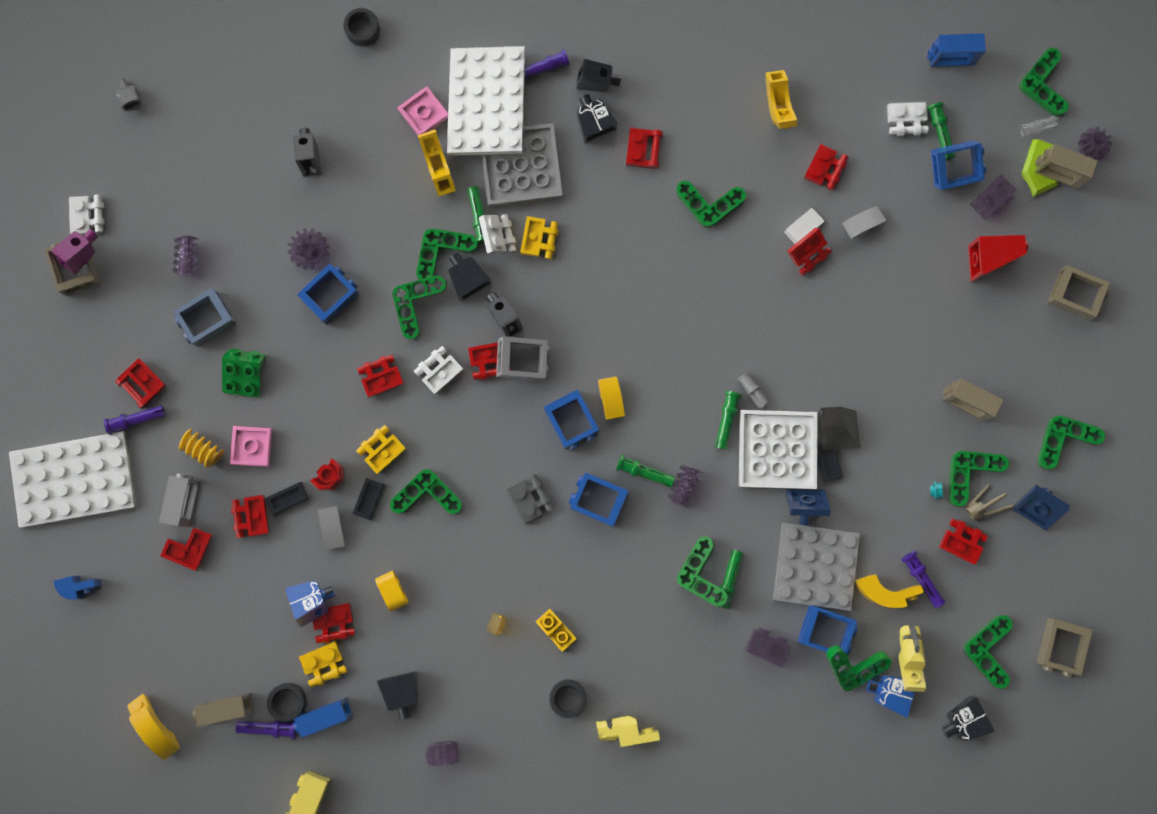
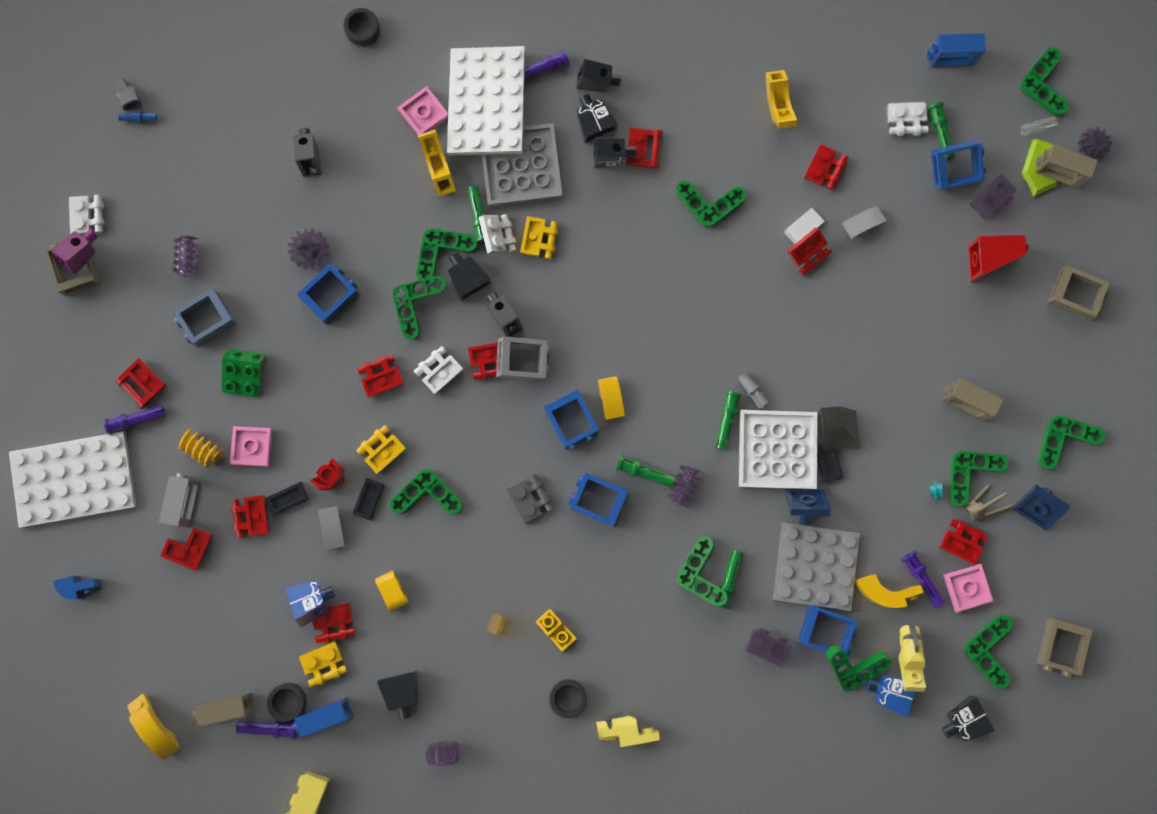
(137, 116): none -> blue bar
(611, 152): none -> black torso
(968, 588): none -> bright pink plate

